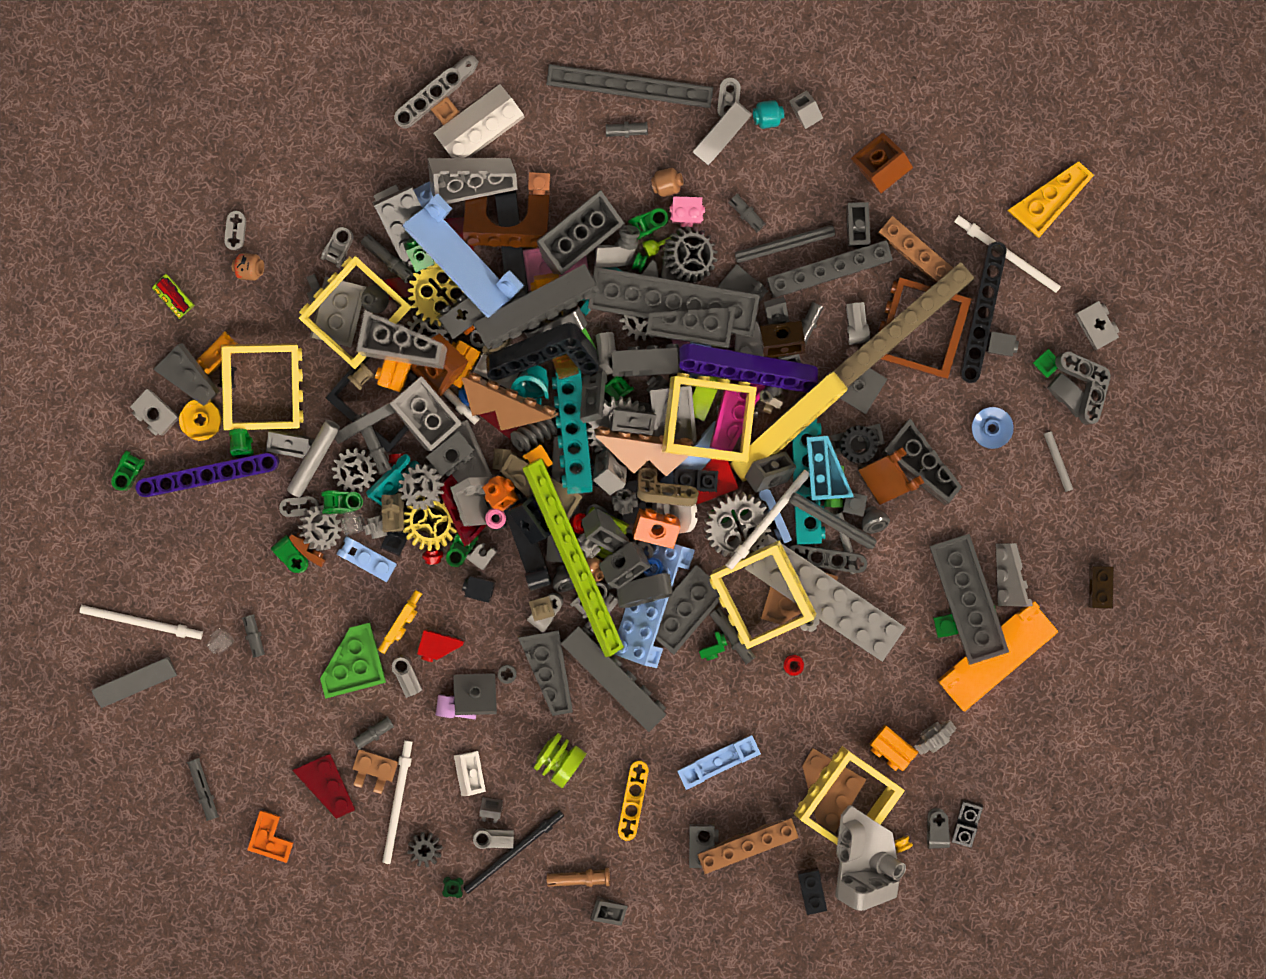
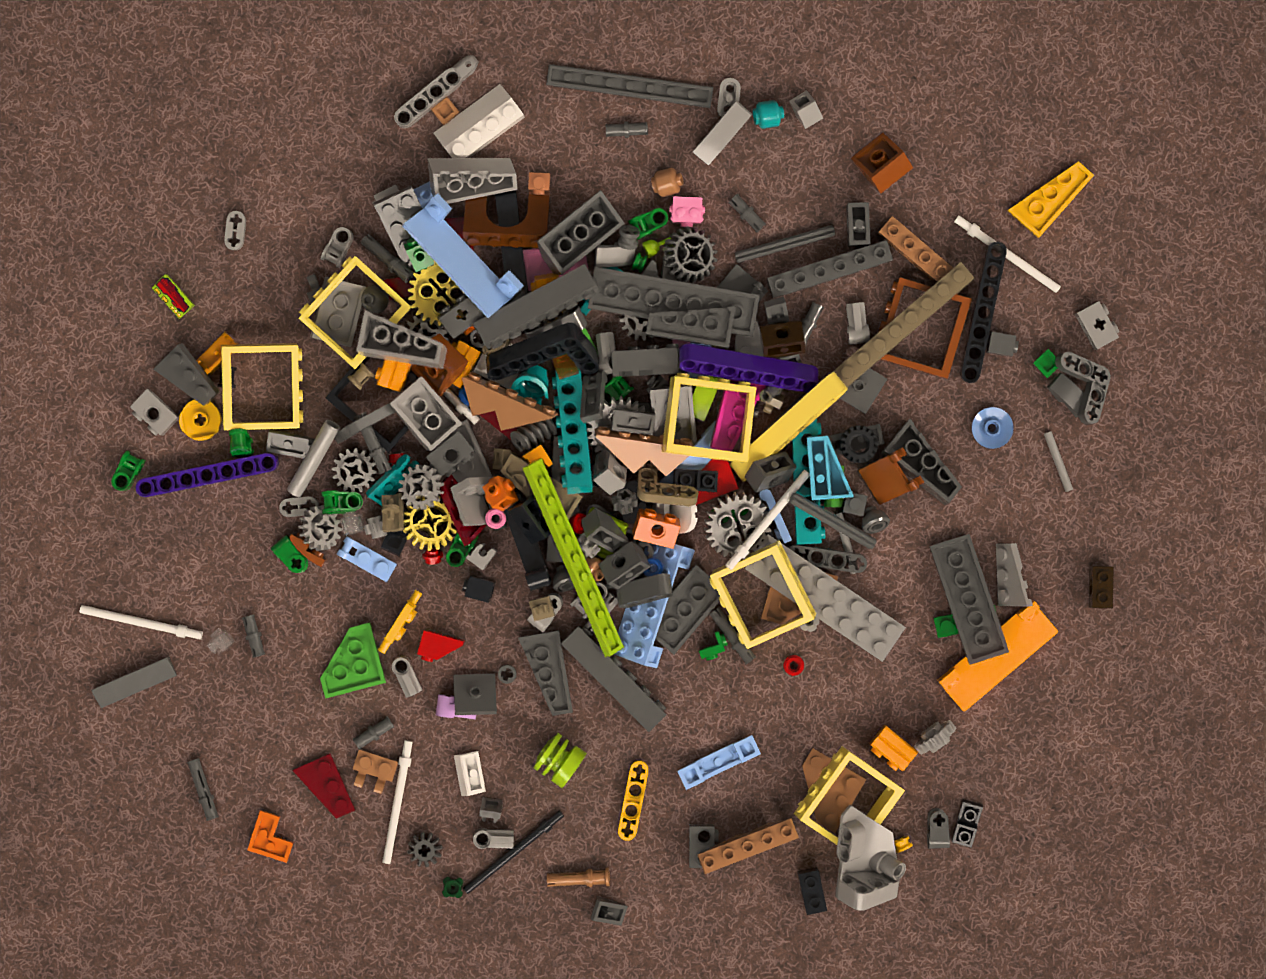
(248, 266): medium nougat head -> none

